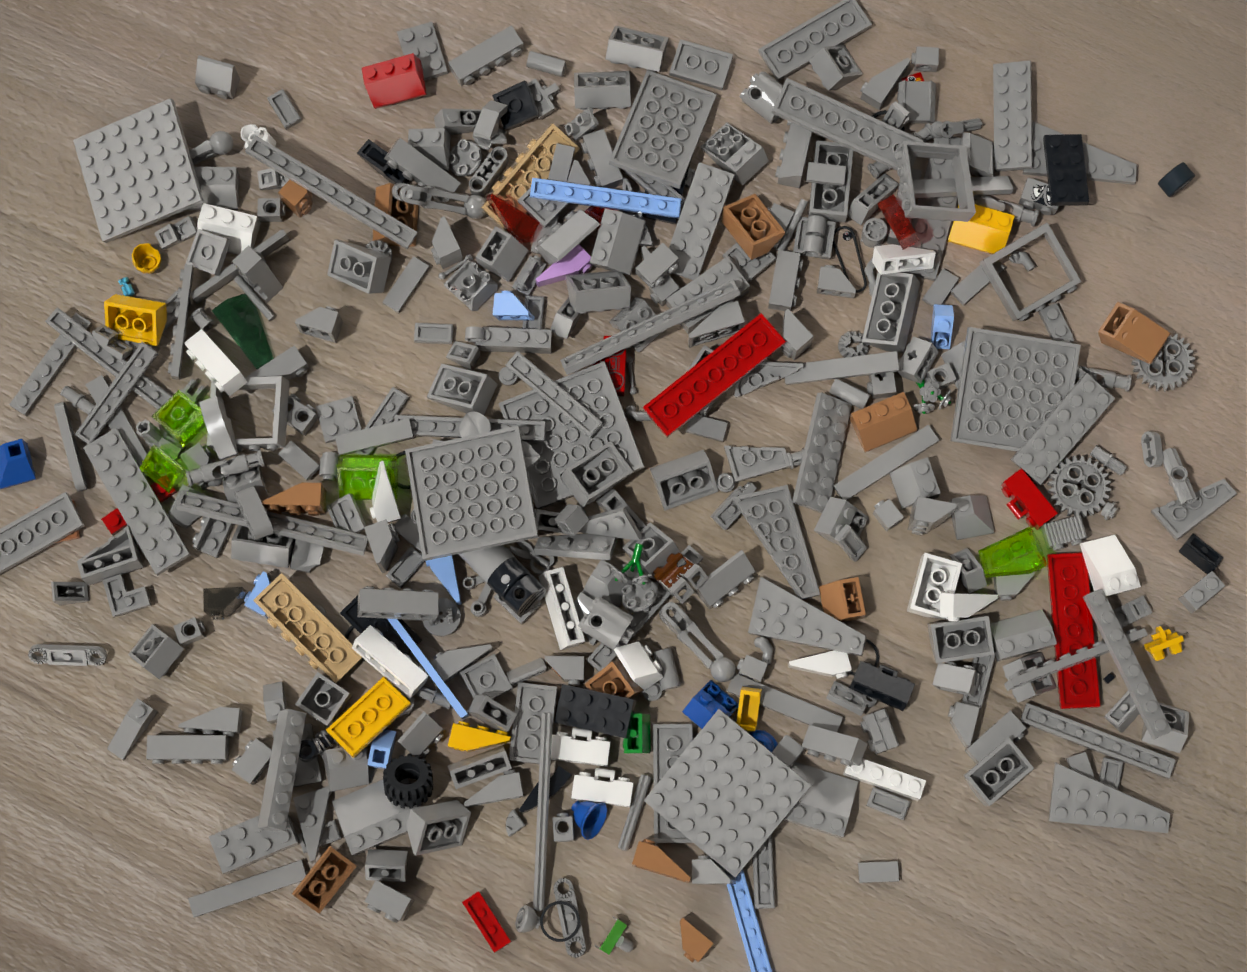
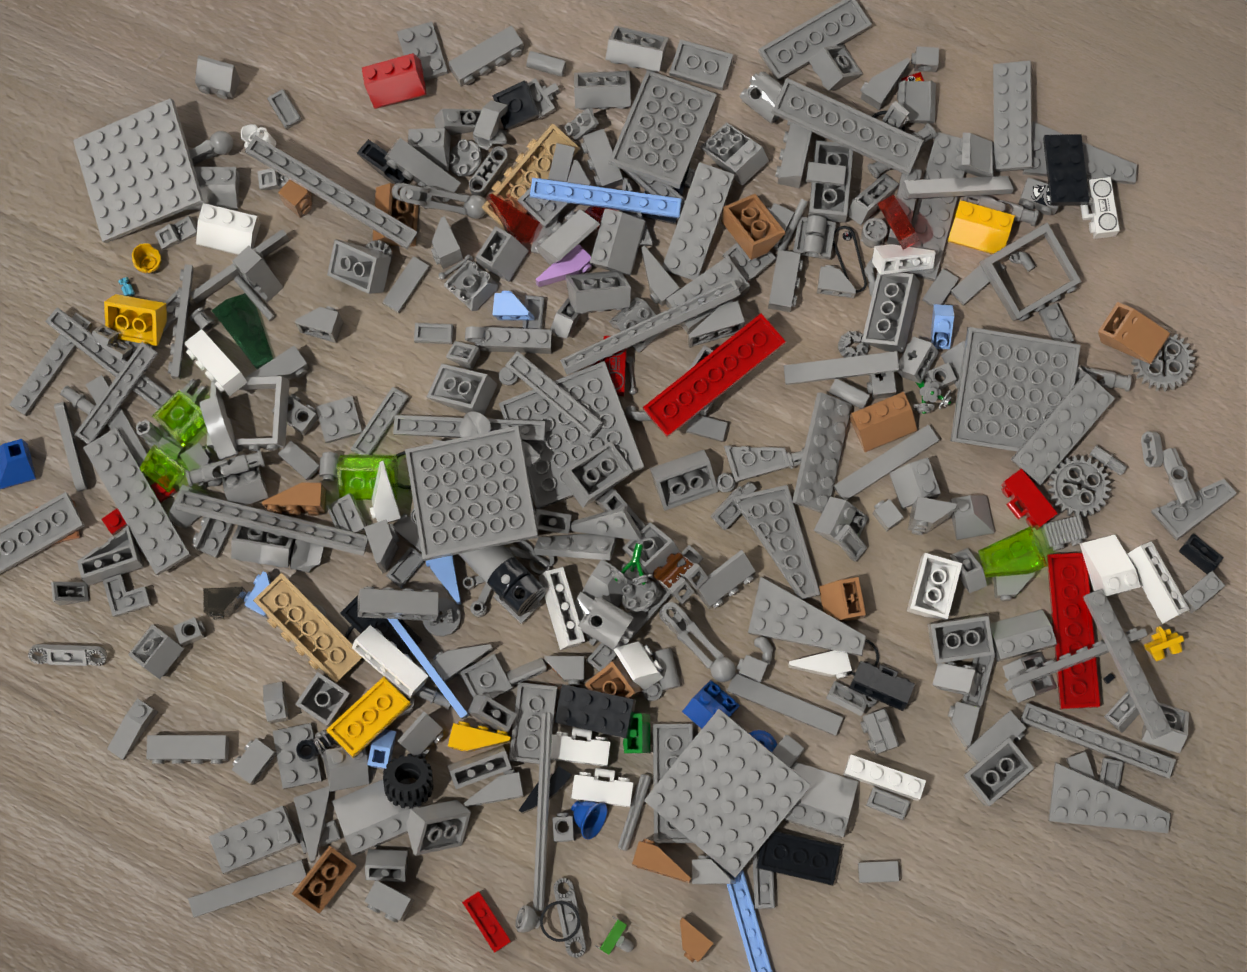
(208, 252): light grey plate -> none
(218, 720): light grey slope -> none
(253, 513): light grey beam -> none
(265, 204): light grey brick -> none
(282, 770): light grey brick -> none
(374, 436): light grey tile -> none
(513, 823): light grey tile -> none
(526, 280): light grey hinge -> none
(571, 519): light grey brick -> none
(657, 266): light grey brick -> none
(748, 708): yellow panel -> none
(765, 374): light grey wing -> none
(796, 335): light grey slope -> none
(799, 858): none -> black tile
(834, 746): light grey brick -> none
(949, 128): light grey connector -> none
(959, 158): light grey window -> none
(963, 605): white slope -> none
(1103, 209): none -> white piece
(1109, 510): light grey plate -> none
(1132, 611): light grey slope -> none
(1157, 582): none -> white brick
(1176, 179): black wheel -> none

